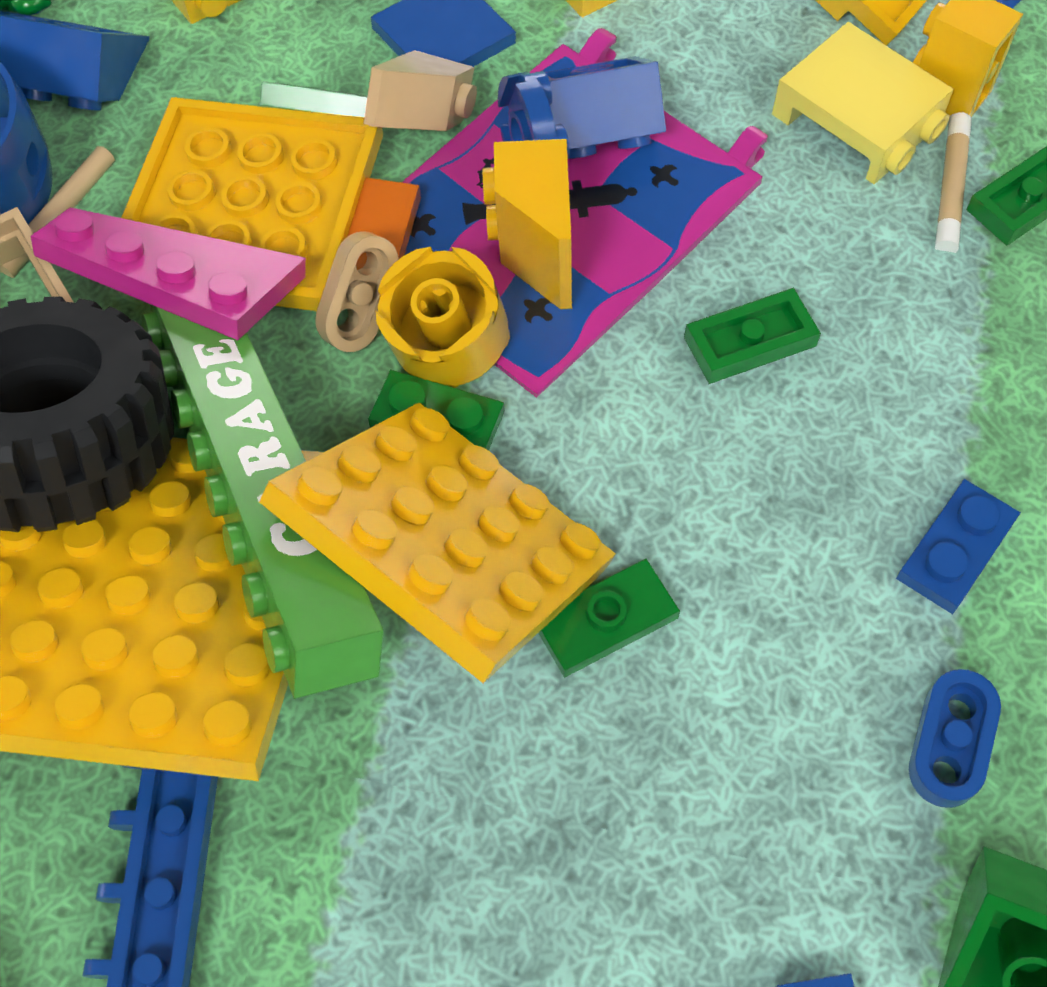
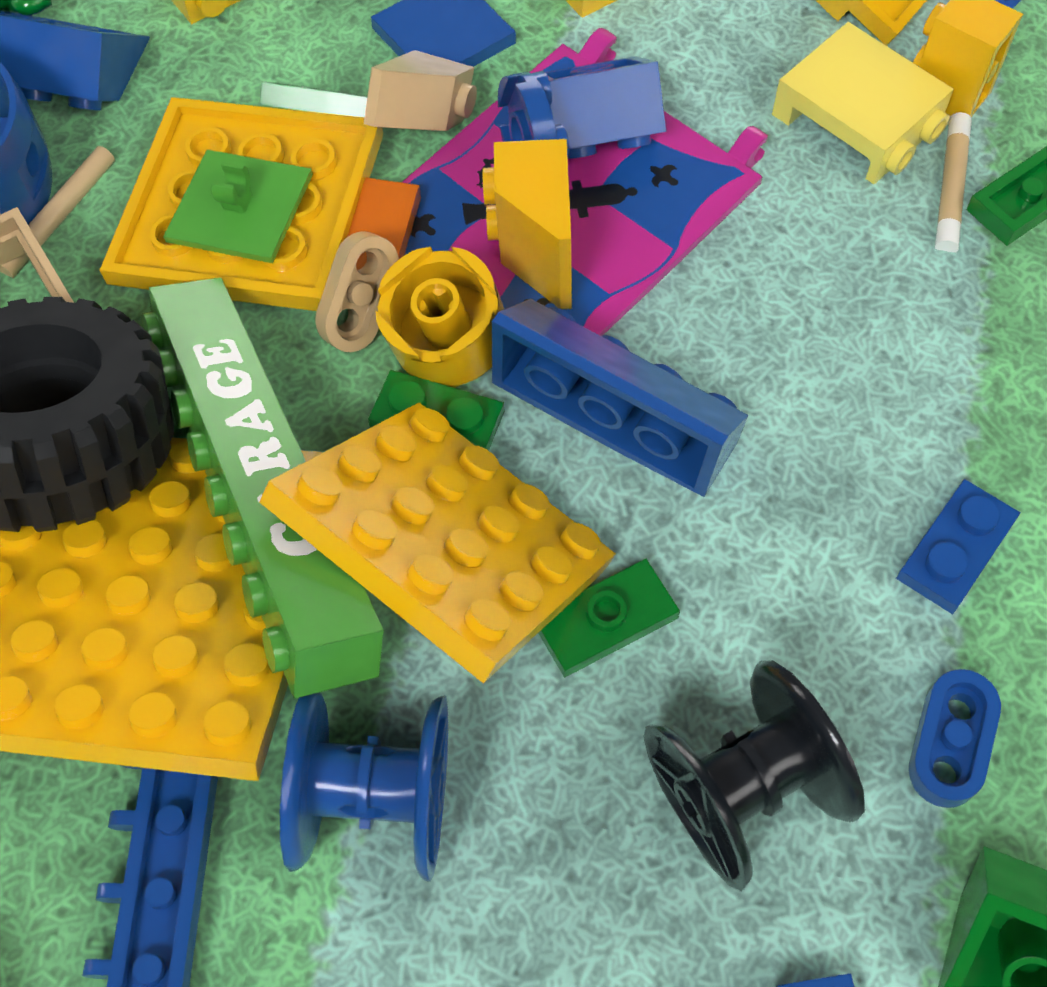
(181, 272): dark pink wing -> none
(238, 206): none -> bright green piece
(361, 783): none -> blue piece
(614, 394): none -> blue slope
(751, 335): green plate -> none
(754, 772): none -> black piece

